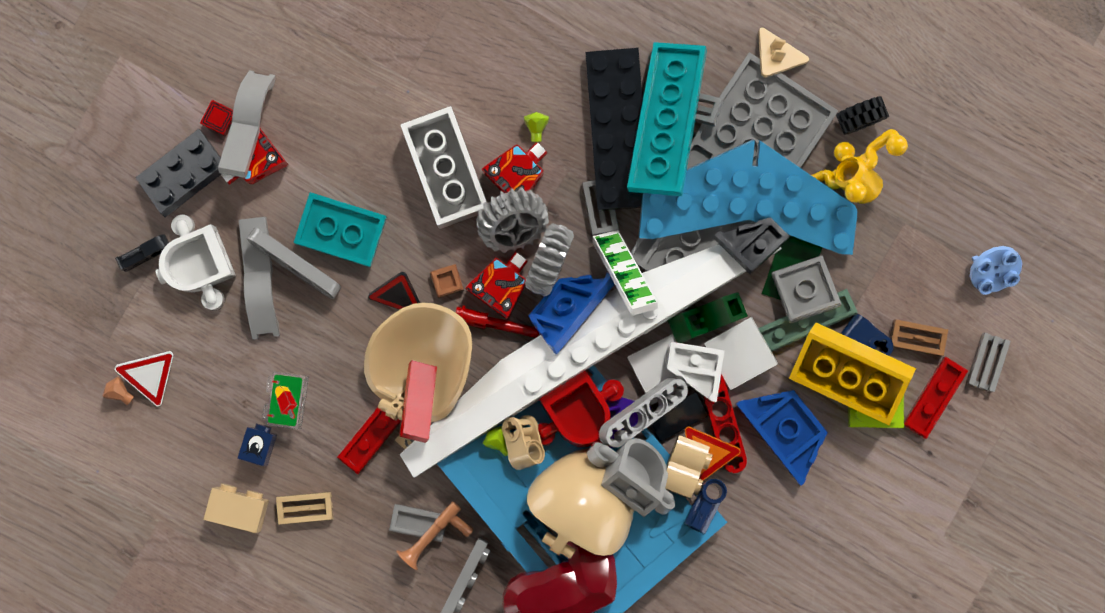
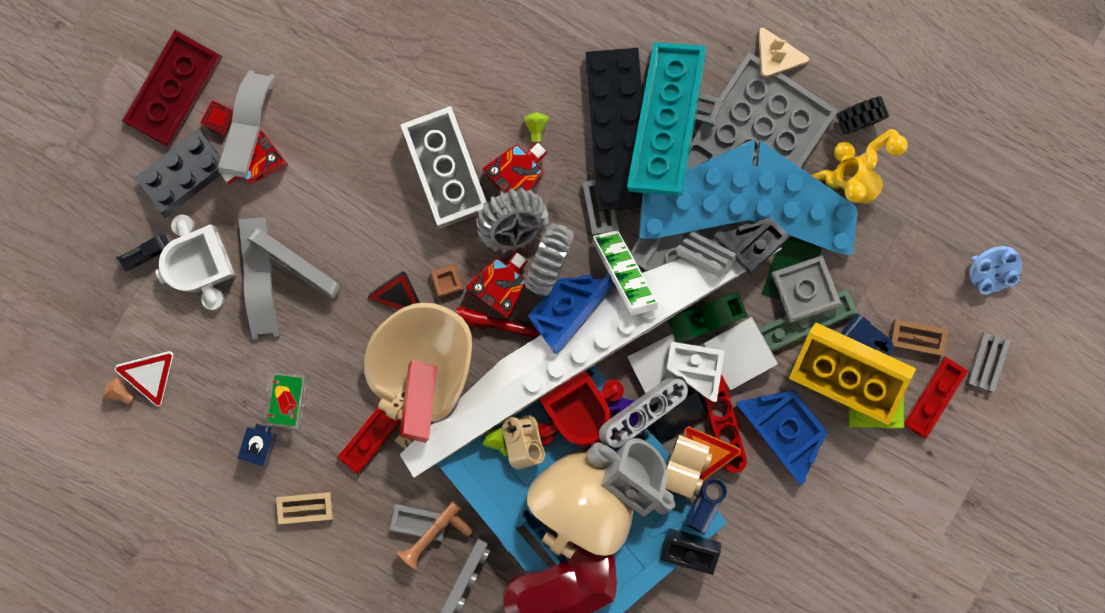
(172, 88): none -> dark red tile
(236, 508): tan brick -> none
(340, 229): teal plate -> none
(691, 551): none -> black slope
(709, 252): none -> light grey tile

